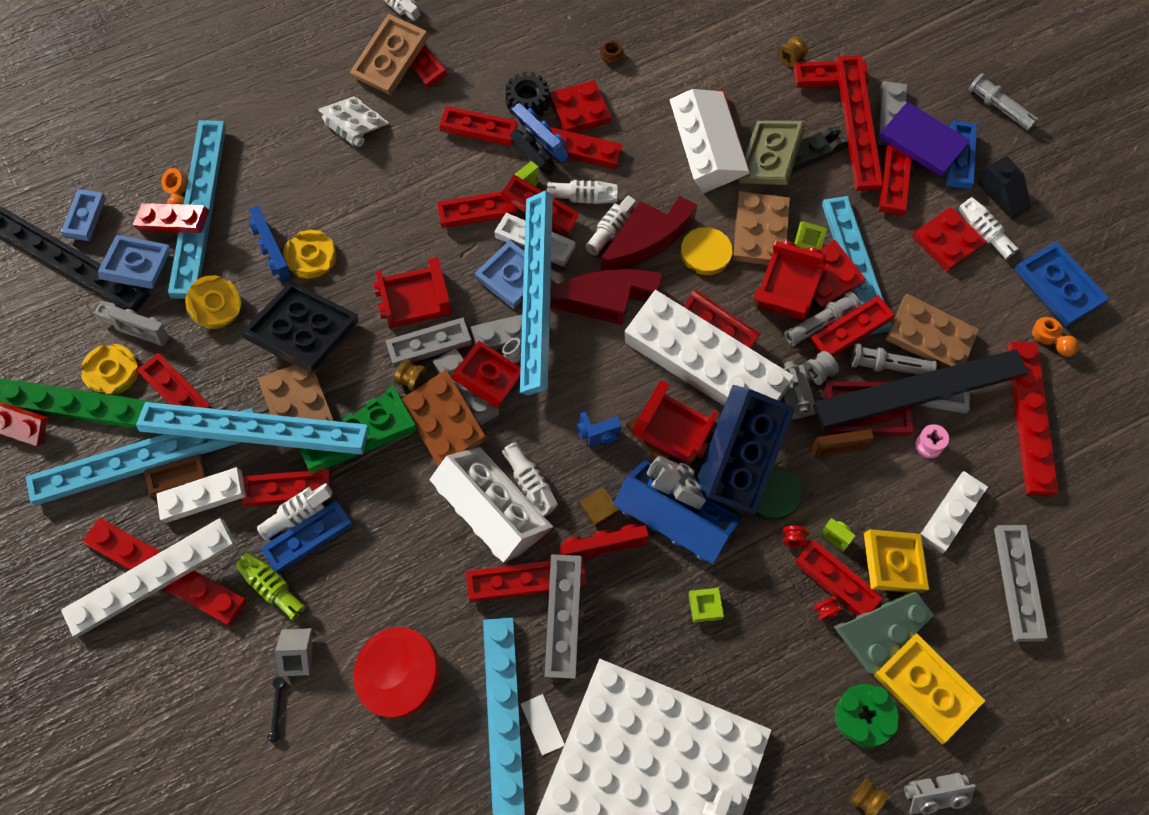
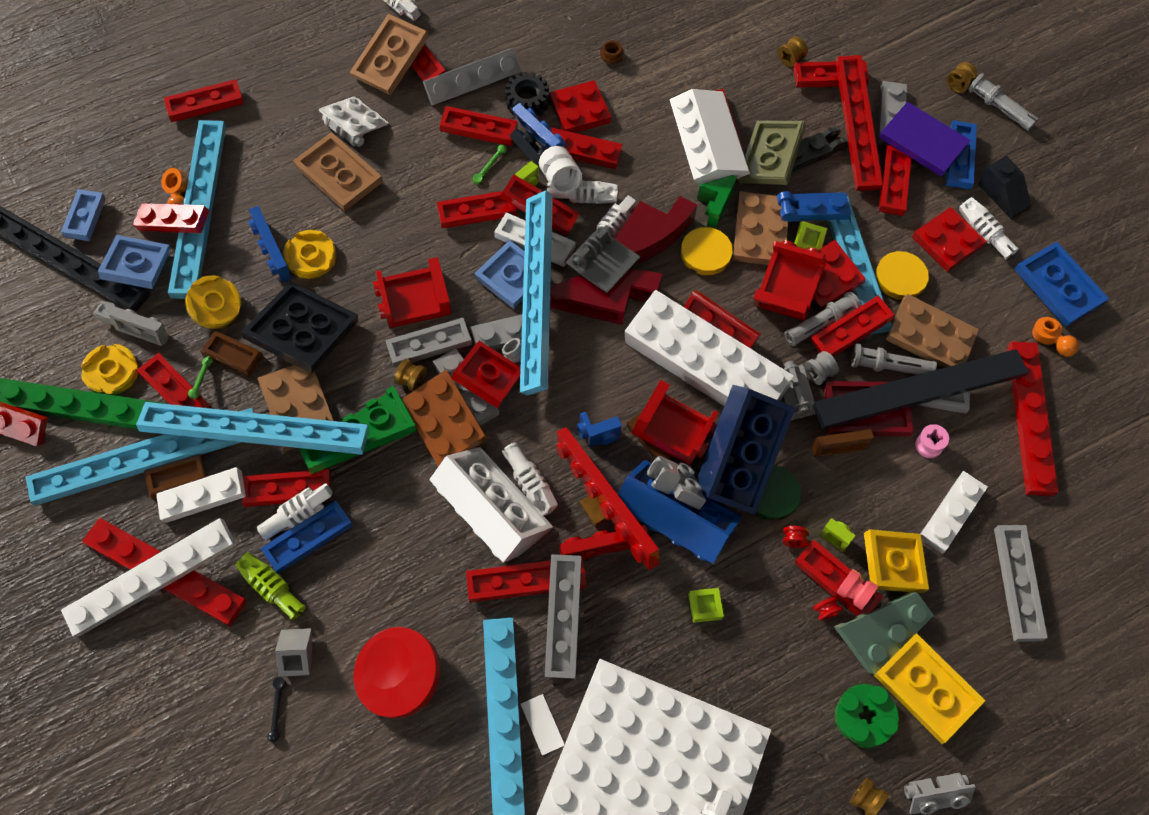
(194, 392): none -> bright green hinge
(203, 100): none -> red plate
(232, 353): none -> reddish brown tile
(338, 171): none -> medium nougat plate
(472, 76): none -> light grey plate
(478, 178): none -> bright green hinge
(560, 169): none -> white wheel
(602, 259): none -> dark grey hinge
(610, 503): none -> red plate
(716, 195): none -> green slope
(813, 206): none -> blue plate
(857, 589): none -> coral wheel
(901, 274): none -> yellow tile
(962, 77): none -> pearl gold wheel

